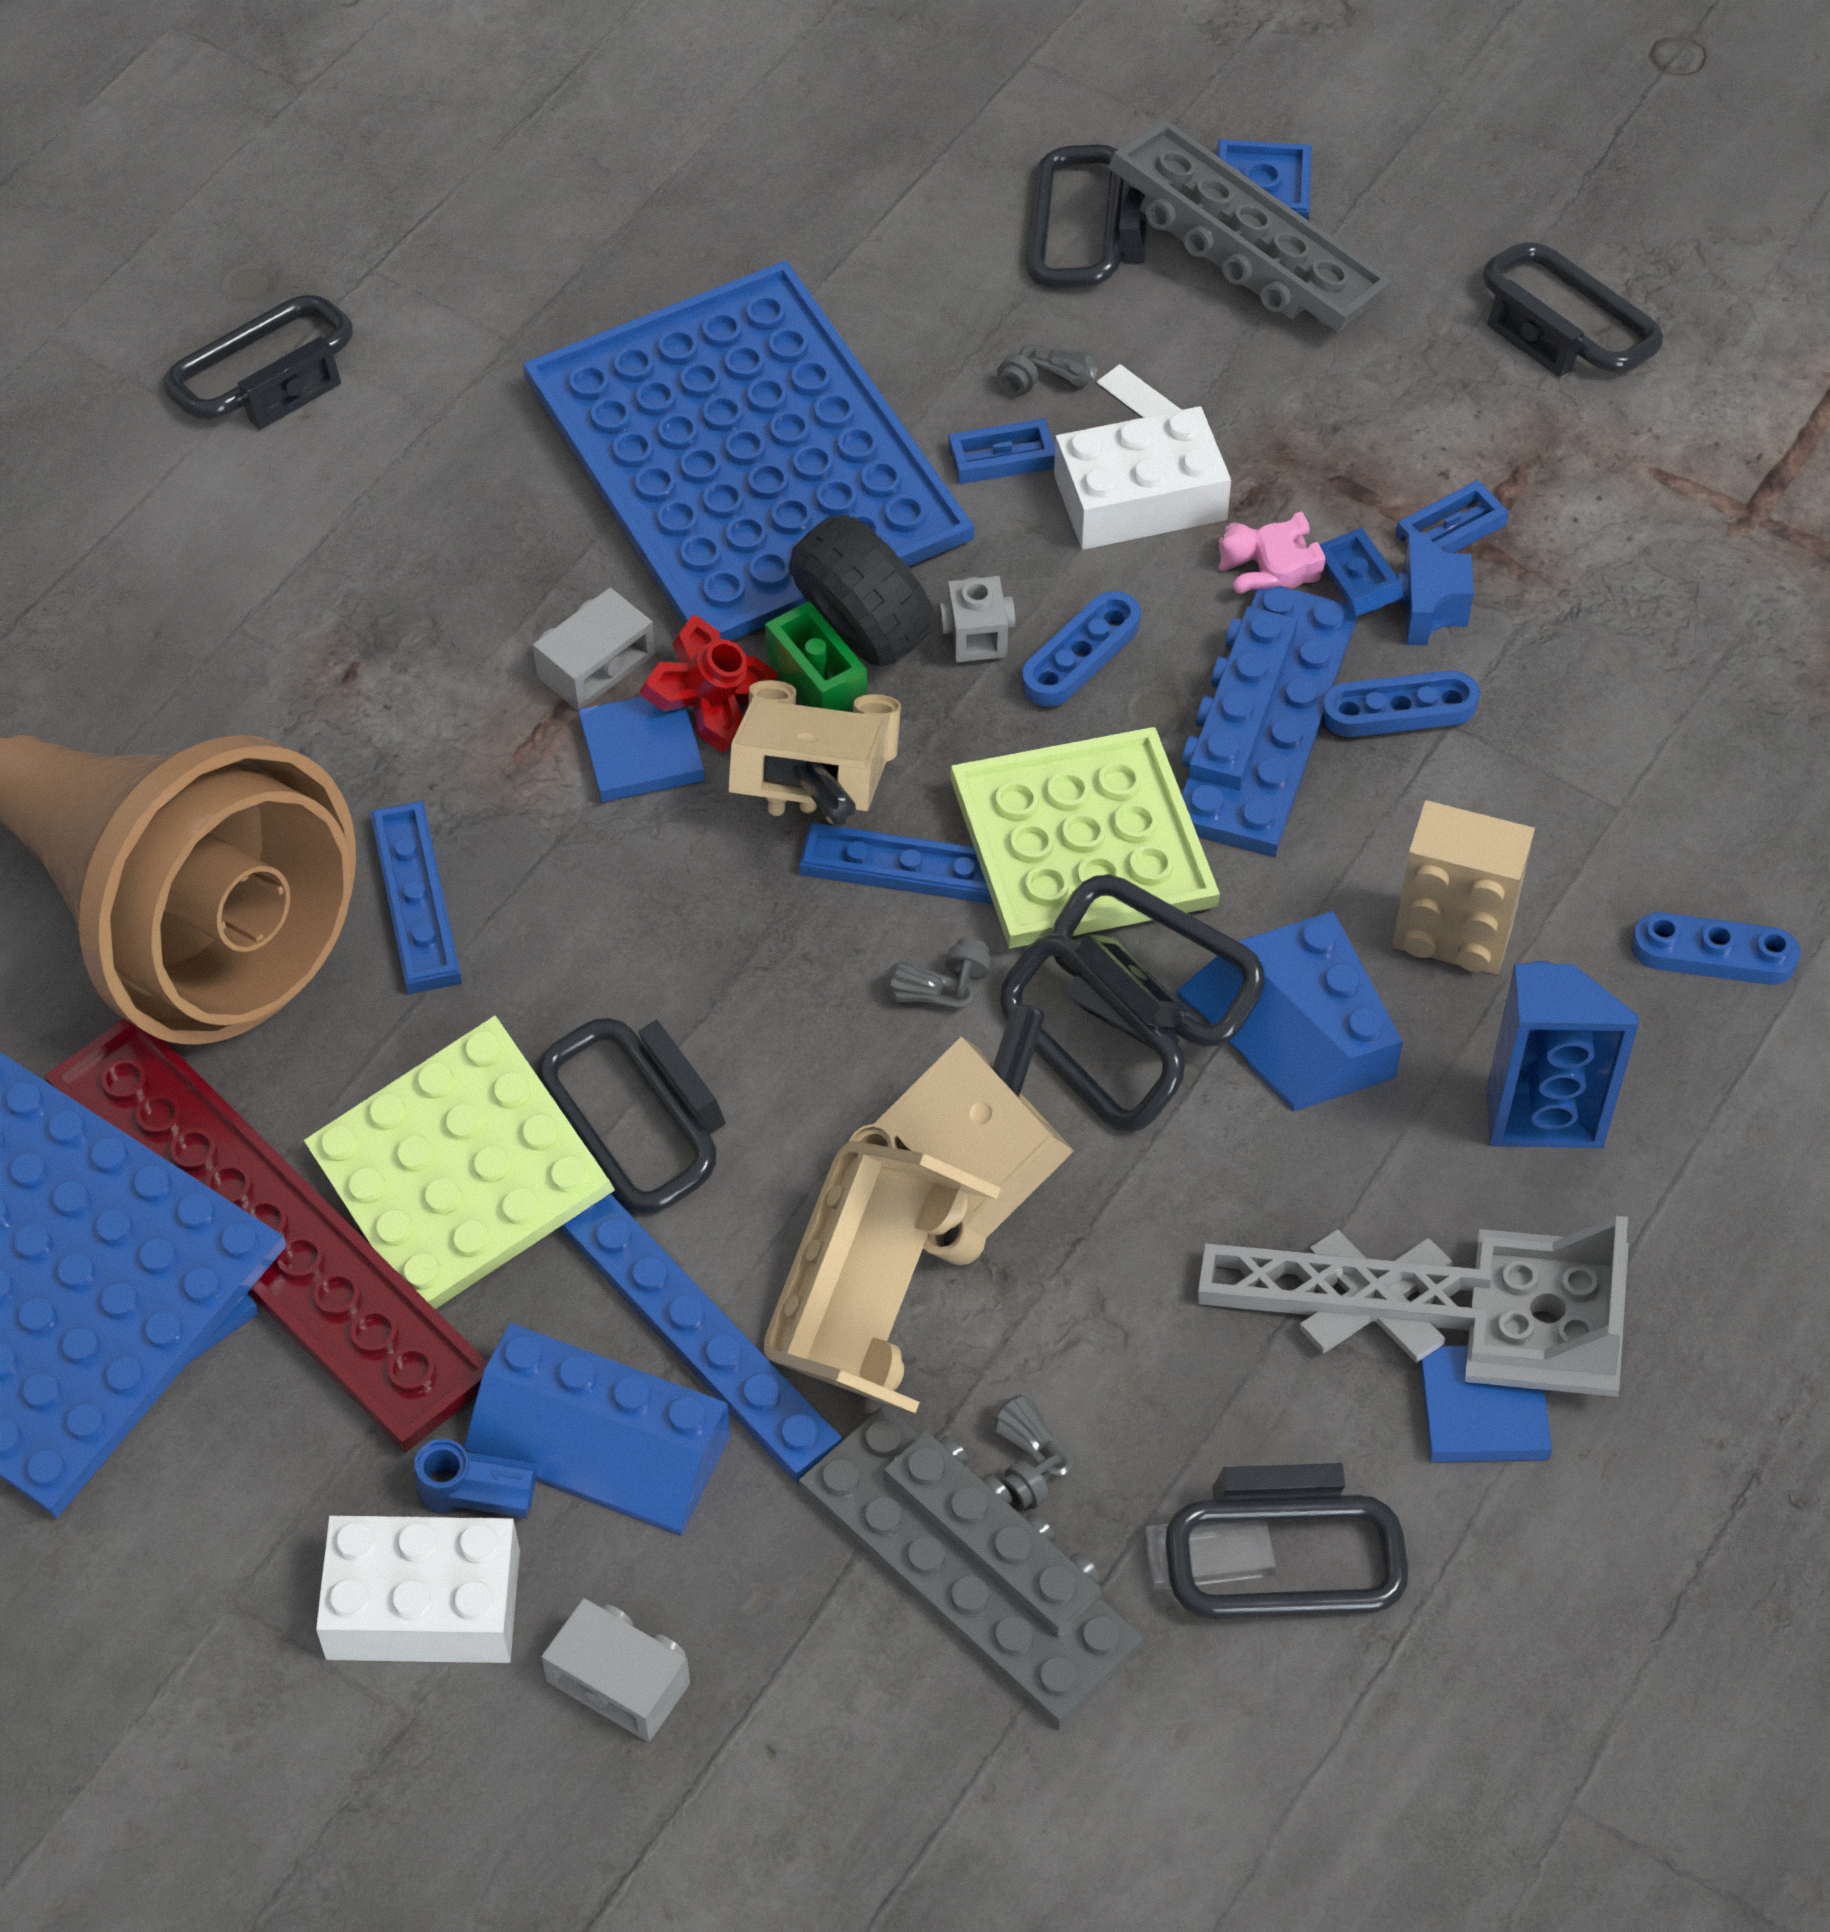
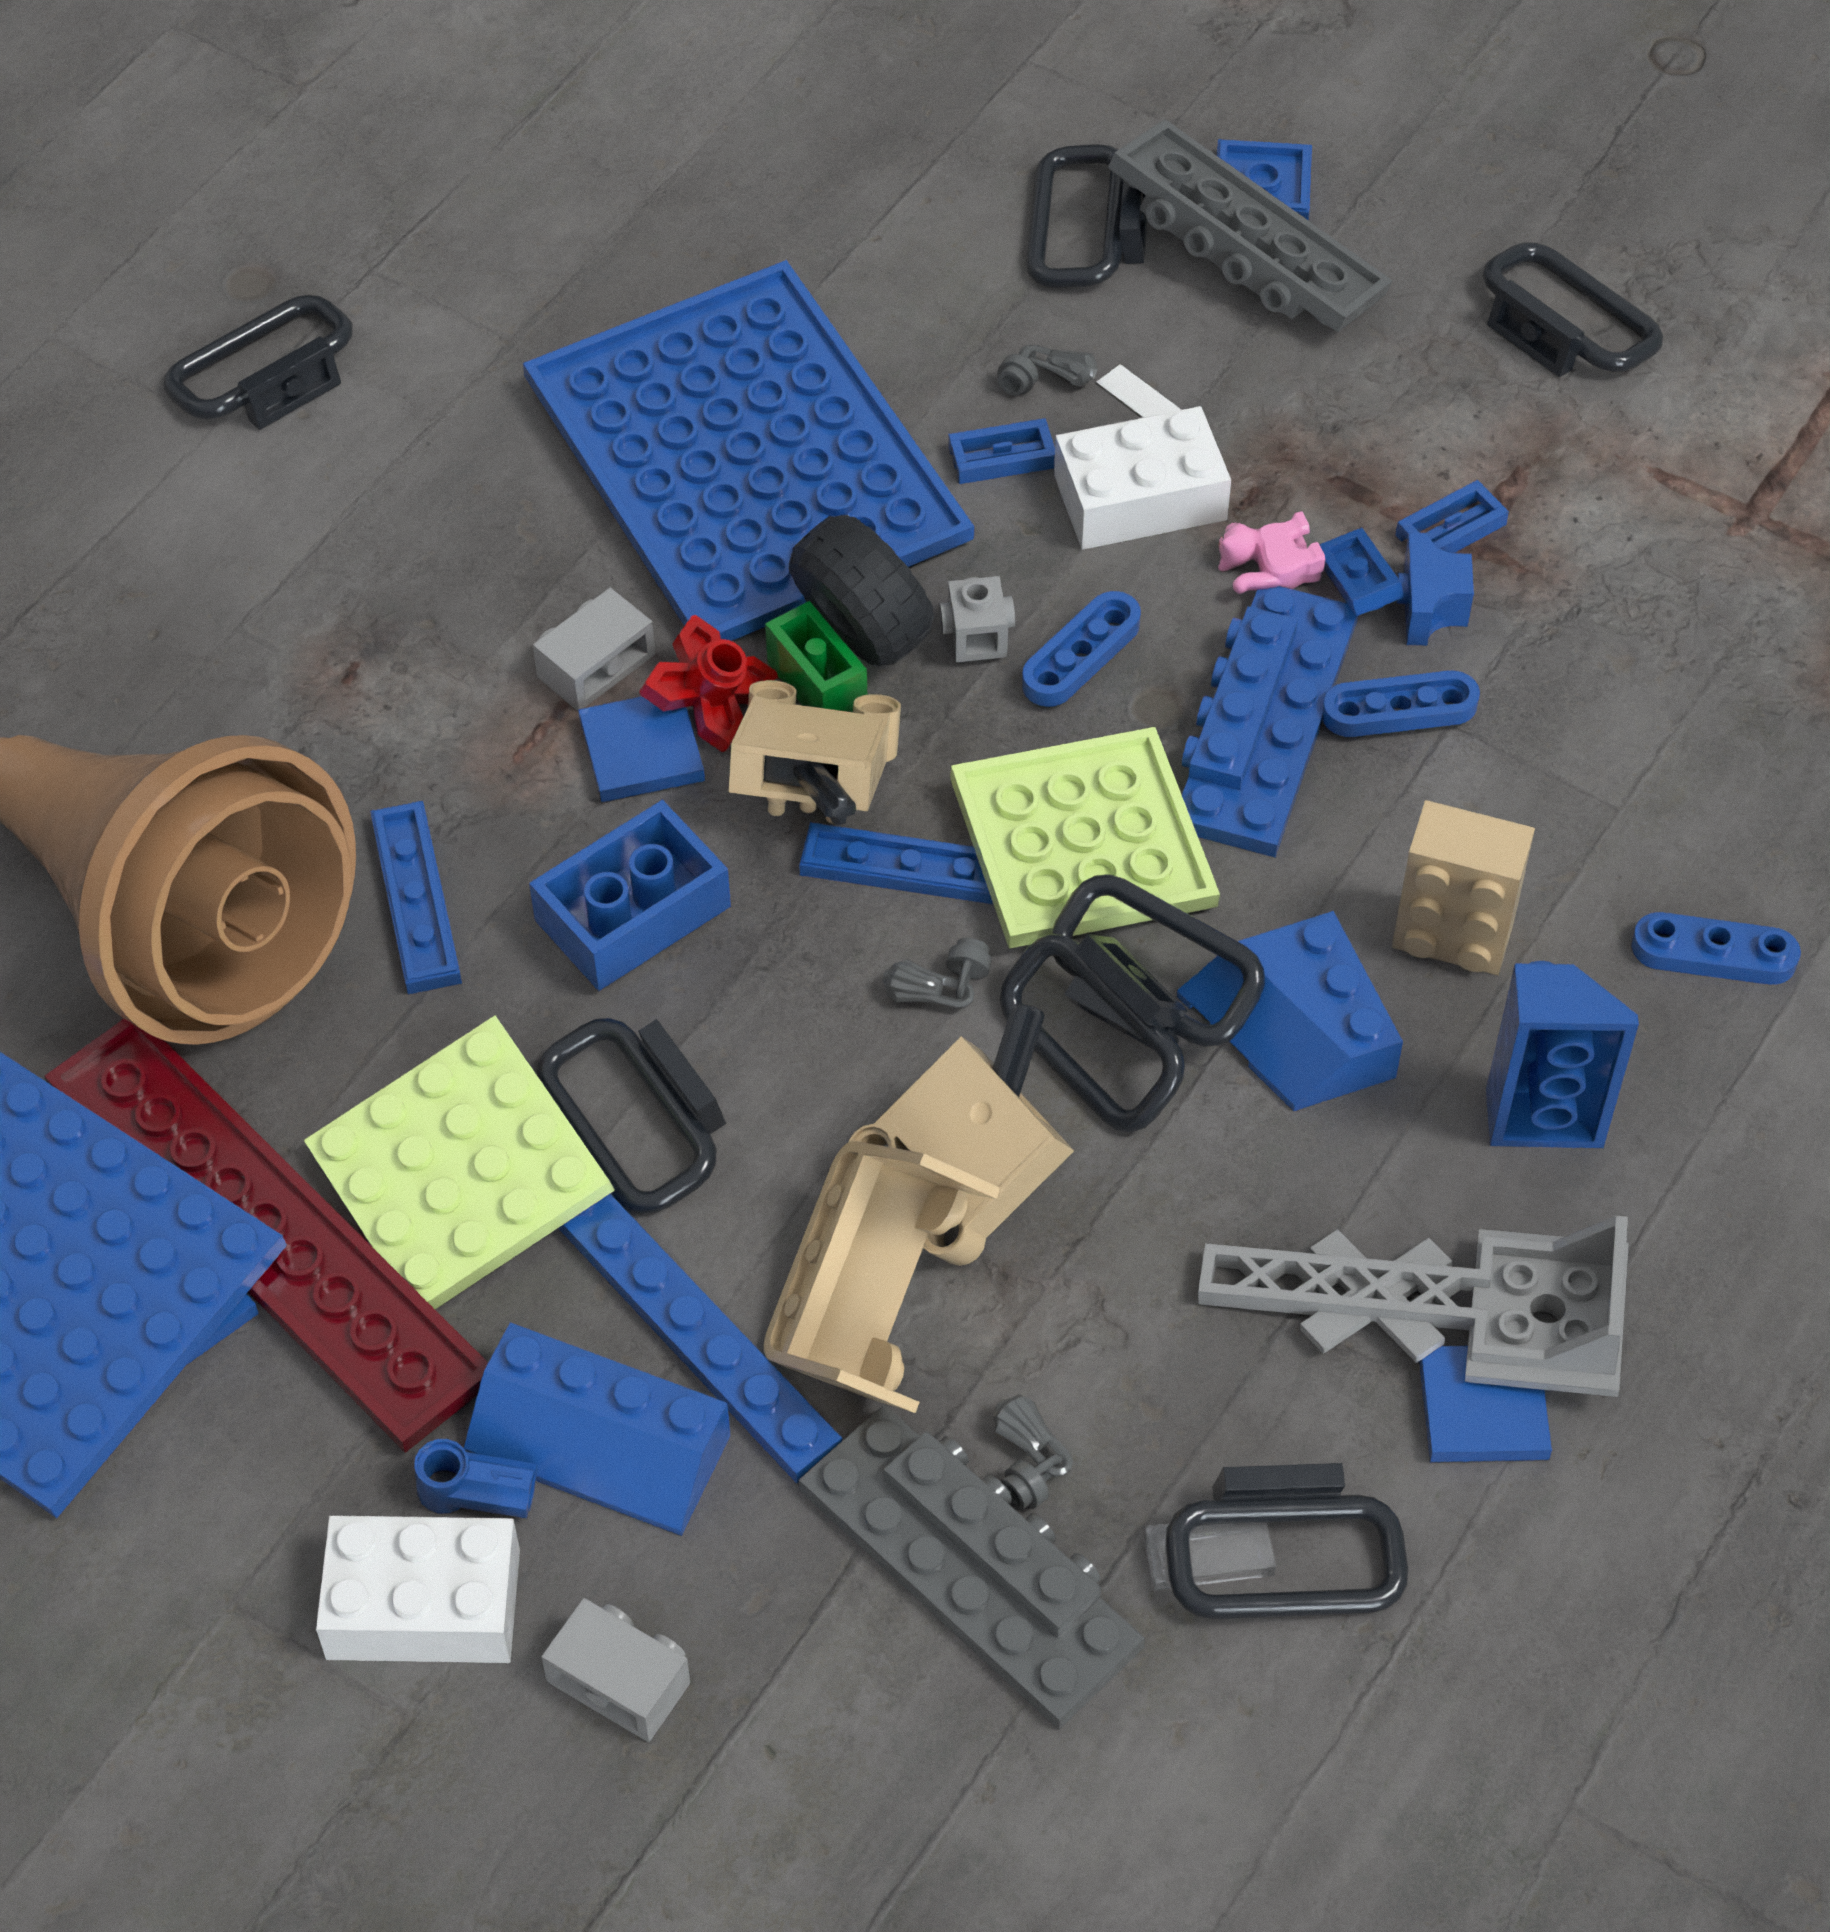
(630, 894): none -> blue brick

